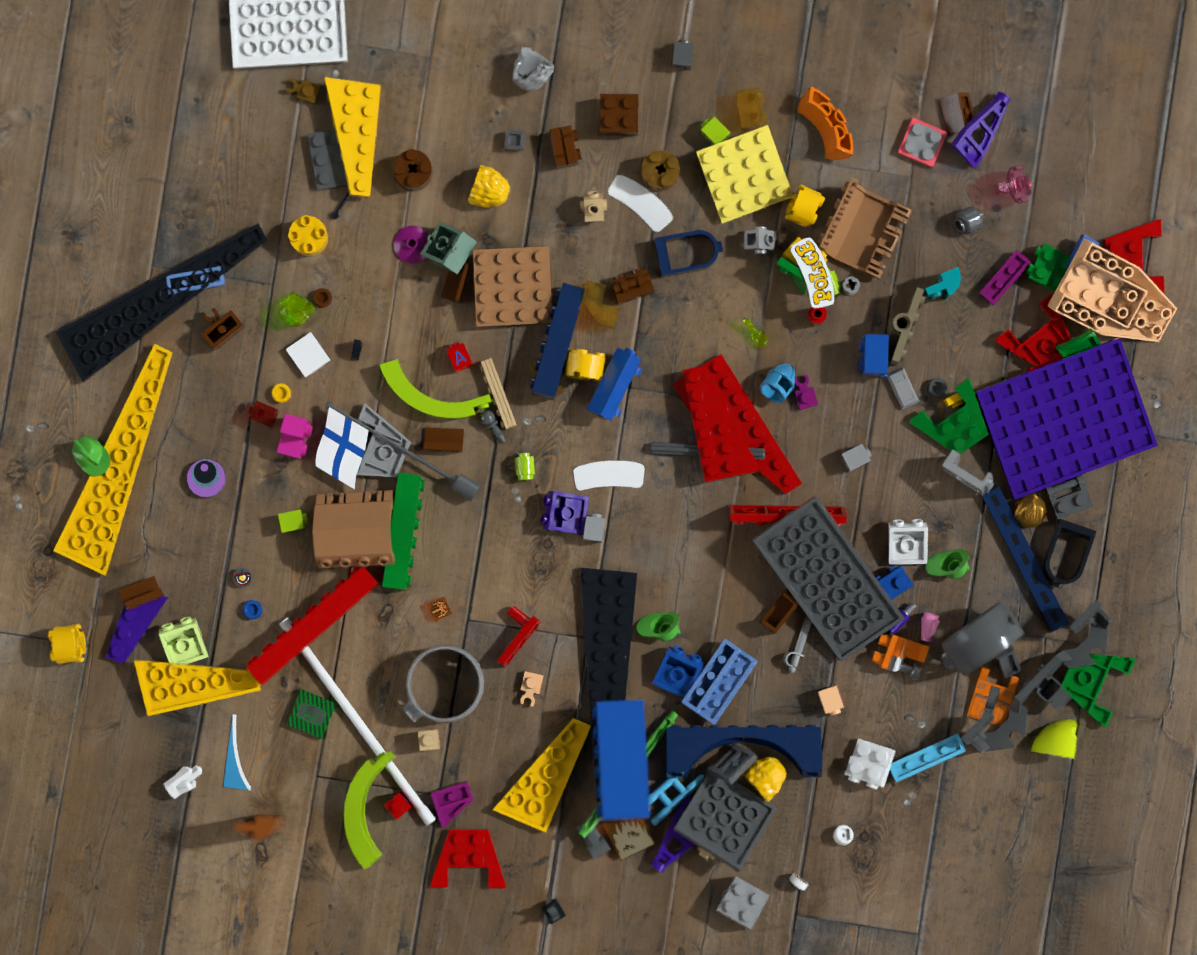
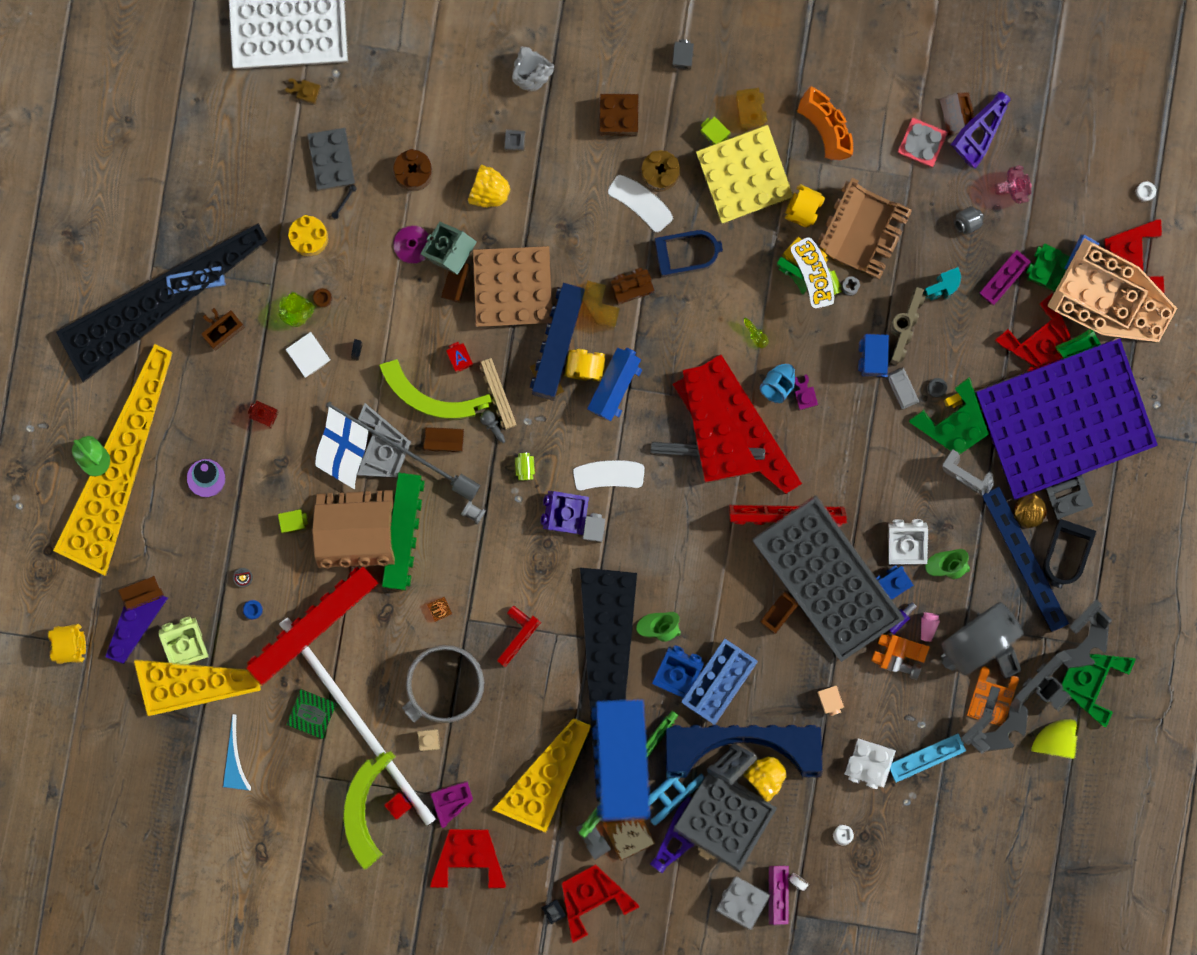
(182, 781): white rock -> none
(261, 827): dark orange brick -> none
(281, 393): yellow tile -> none
(294, 435): dark pink brick -> none
(355, 123): yellow wing -> none
(473, 512): none -> light grey bush
(531, 684): light nougat plate -> none
(564, 147): reddish brown brick -> none
(589, 891): none -> red wing
(593, 206): tan brick -> none
(759, 240): light grey brick -> none
(778, 895): none -> magenta plate
(799, 646): light grey sword -> none
(817, 320): red brick -> none
(856, 457): light grey brick -> none
(1146, 191): none -> white tile

